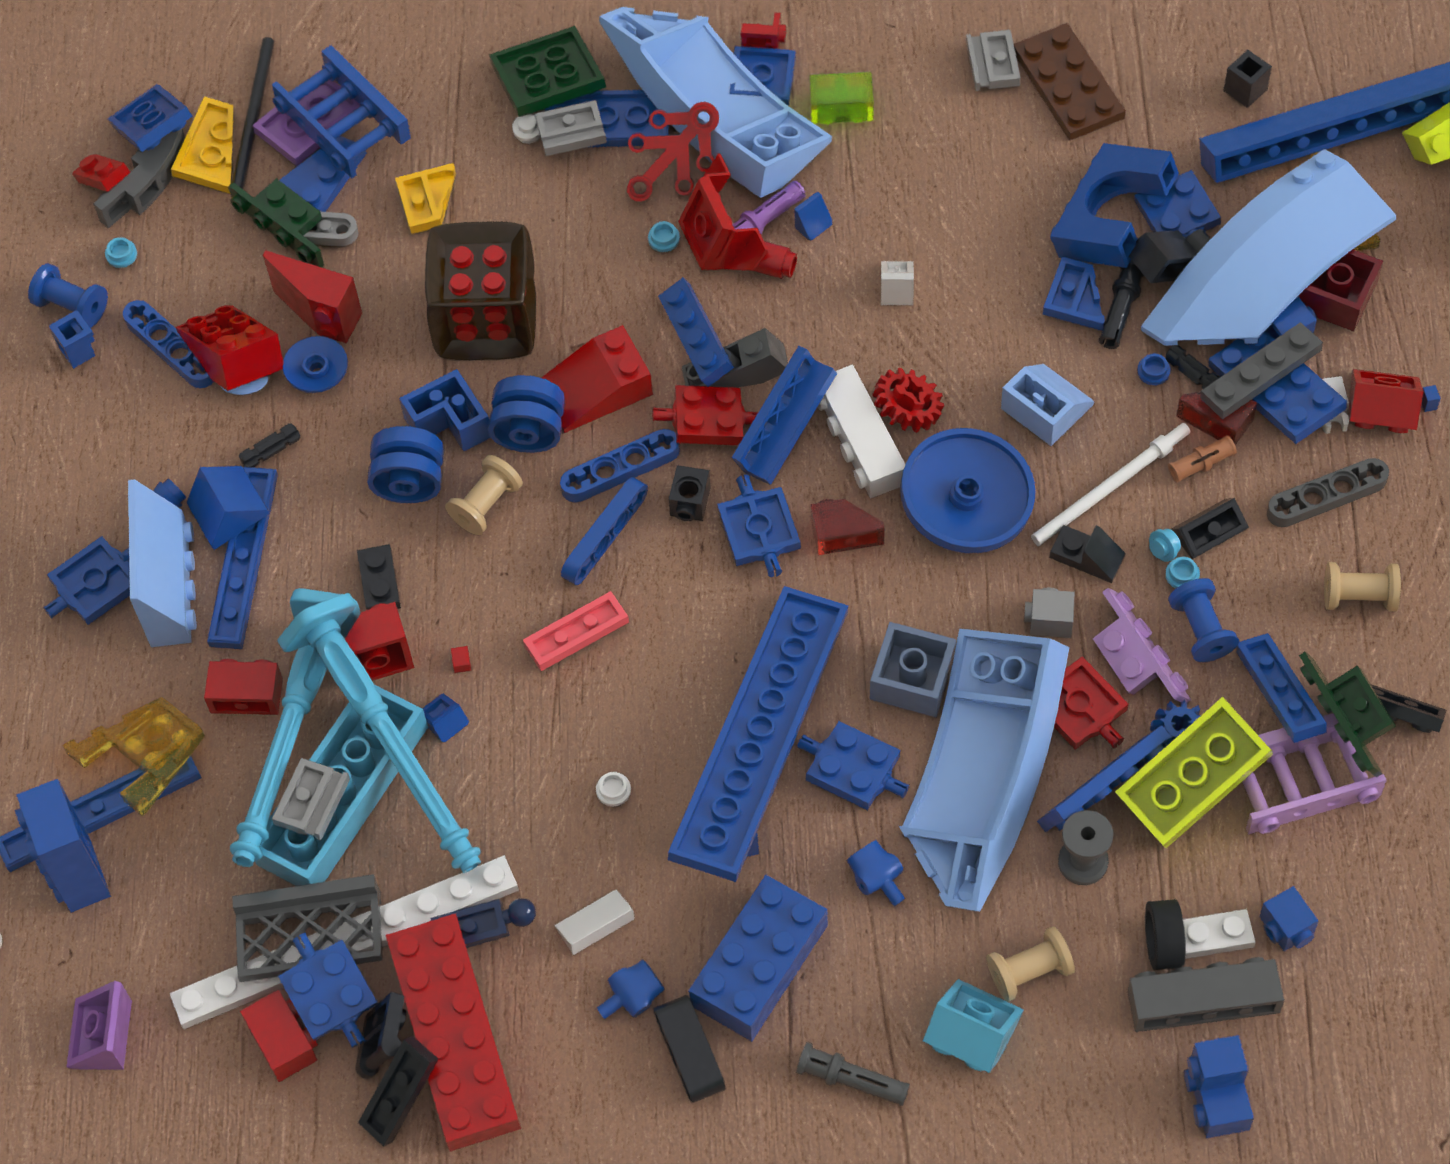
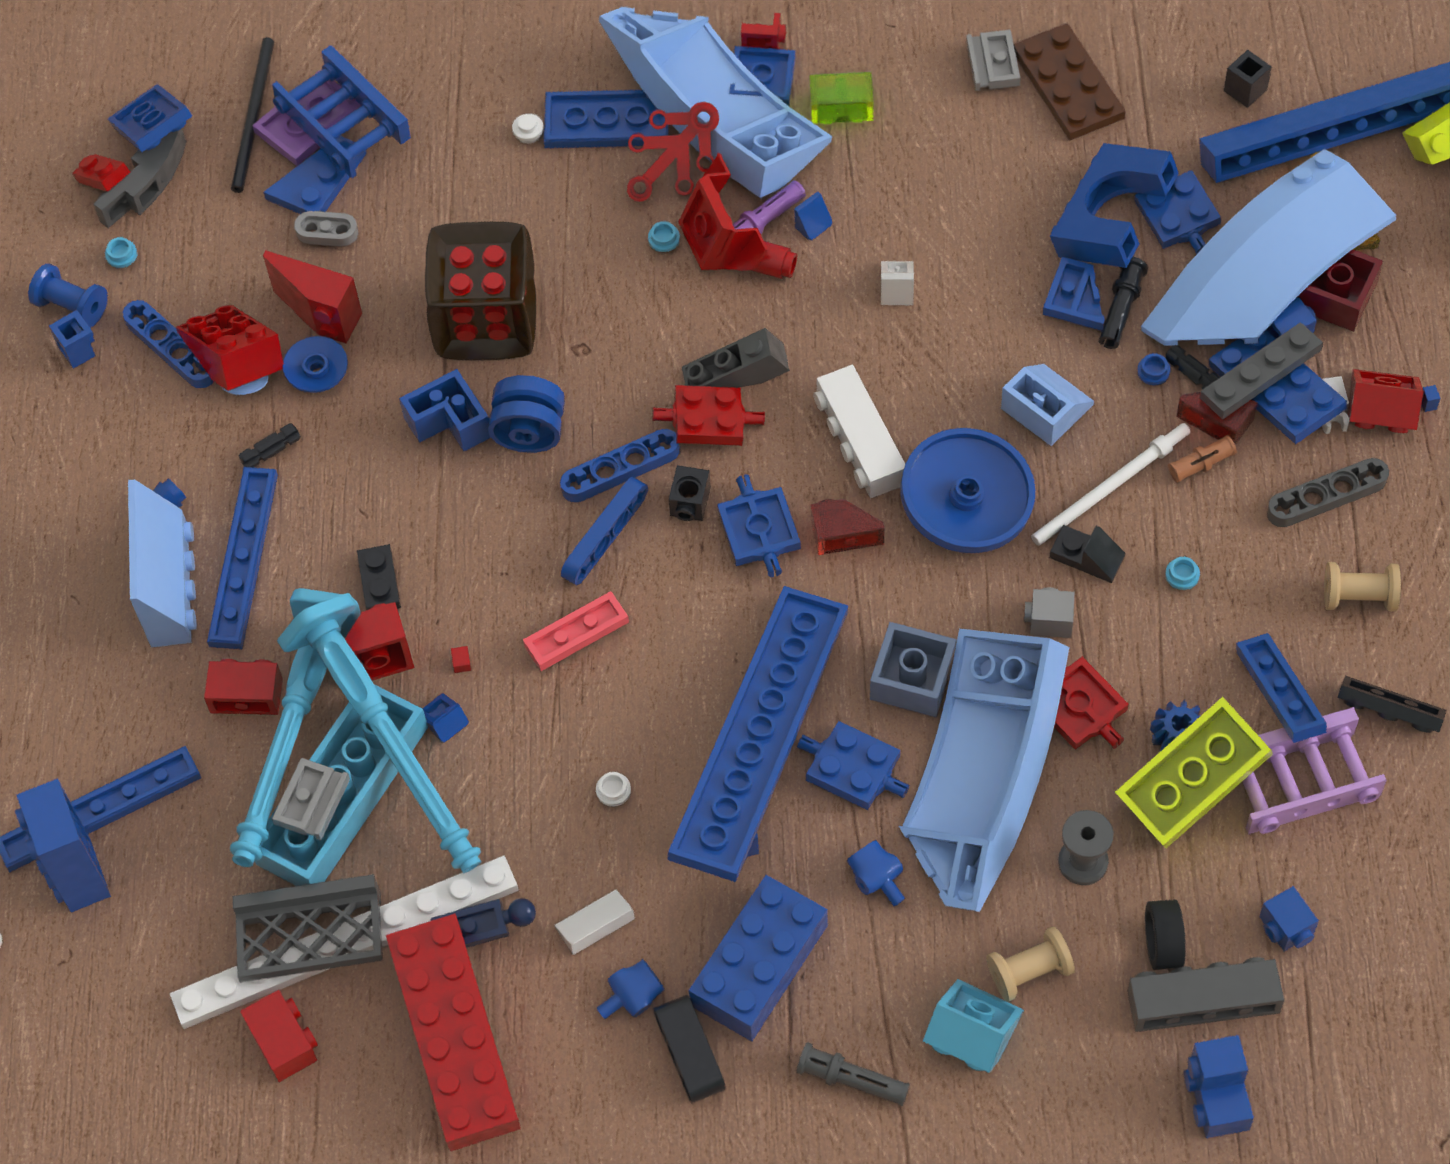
(91, 581): blue plate -> none
(100, 1029): medium lavender slope -> none
(154, 739): clear yellow wing -> none
(208, 147): yellow wing -> none
(225, 503): blue slope -> none
(283, 215): dark green bracket -> none
(328, 990): blue plate -> none
(380, 1032): black plate -> none
(398, 1090): black plate -> none
(405, 464): blue wheel -> none
(426, 196): yellow wing -> none
(496, 479): tan piece -> none
(547, 71): dark green plate -> none
(570, 128): light grey plate -> none
(601, 378): red slope -> none
(695, 332): blue plate -> none
(784, 415): blue fence -> none
(908, 400): red gear -> none
(1112, 775): blue plate -> none
(1132, 652): lavender bracket -> none
(1164, 544): medium azure plate -> none
(1166, 253): black hinge -> none
(1195, 601): blue piece -> none
(1211, 527): black slope -> none
(1218, 933): white plate -> none
(1355, 707): dark green bracket -> none

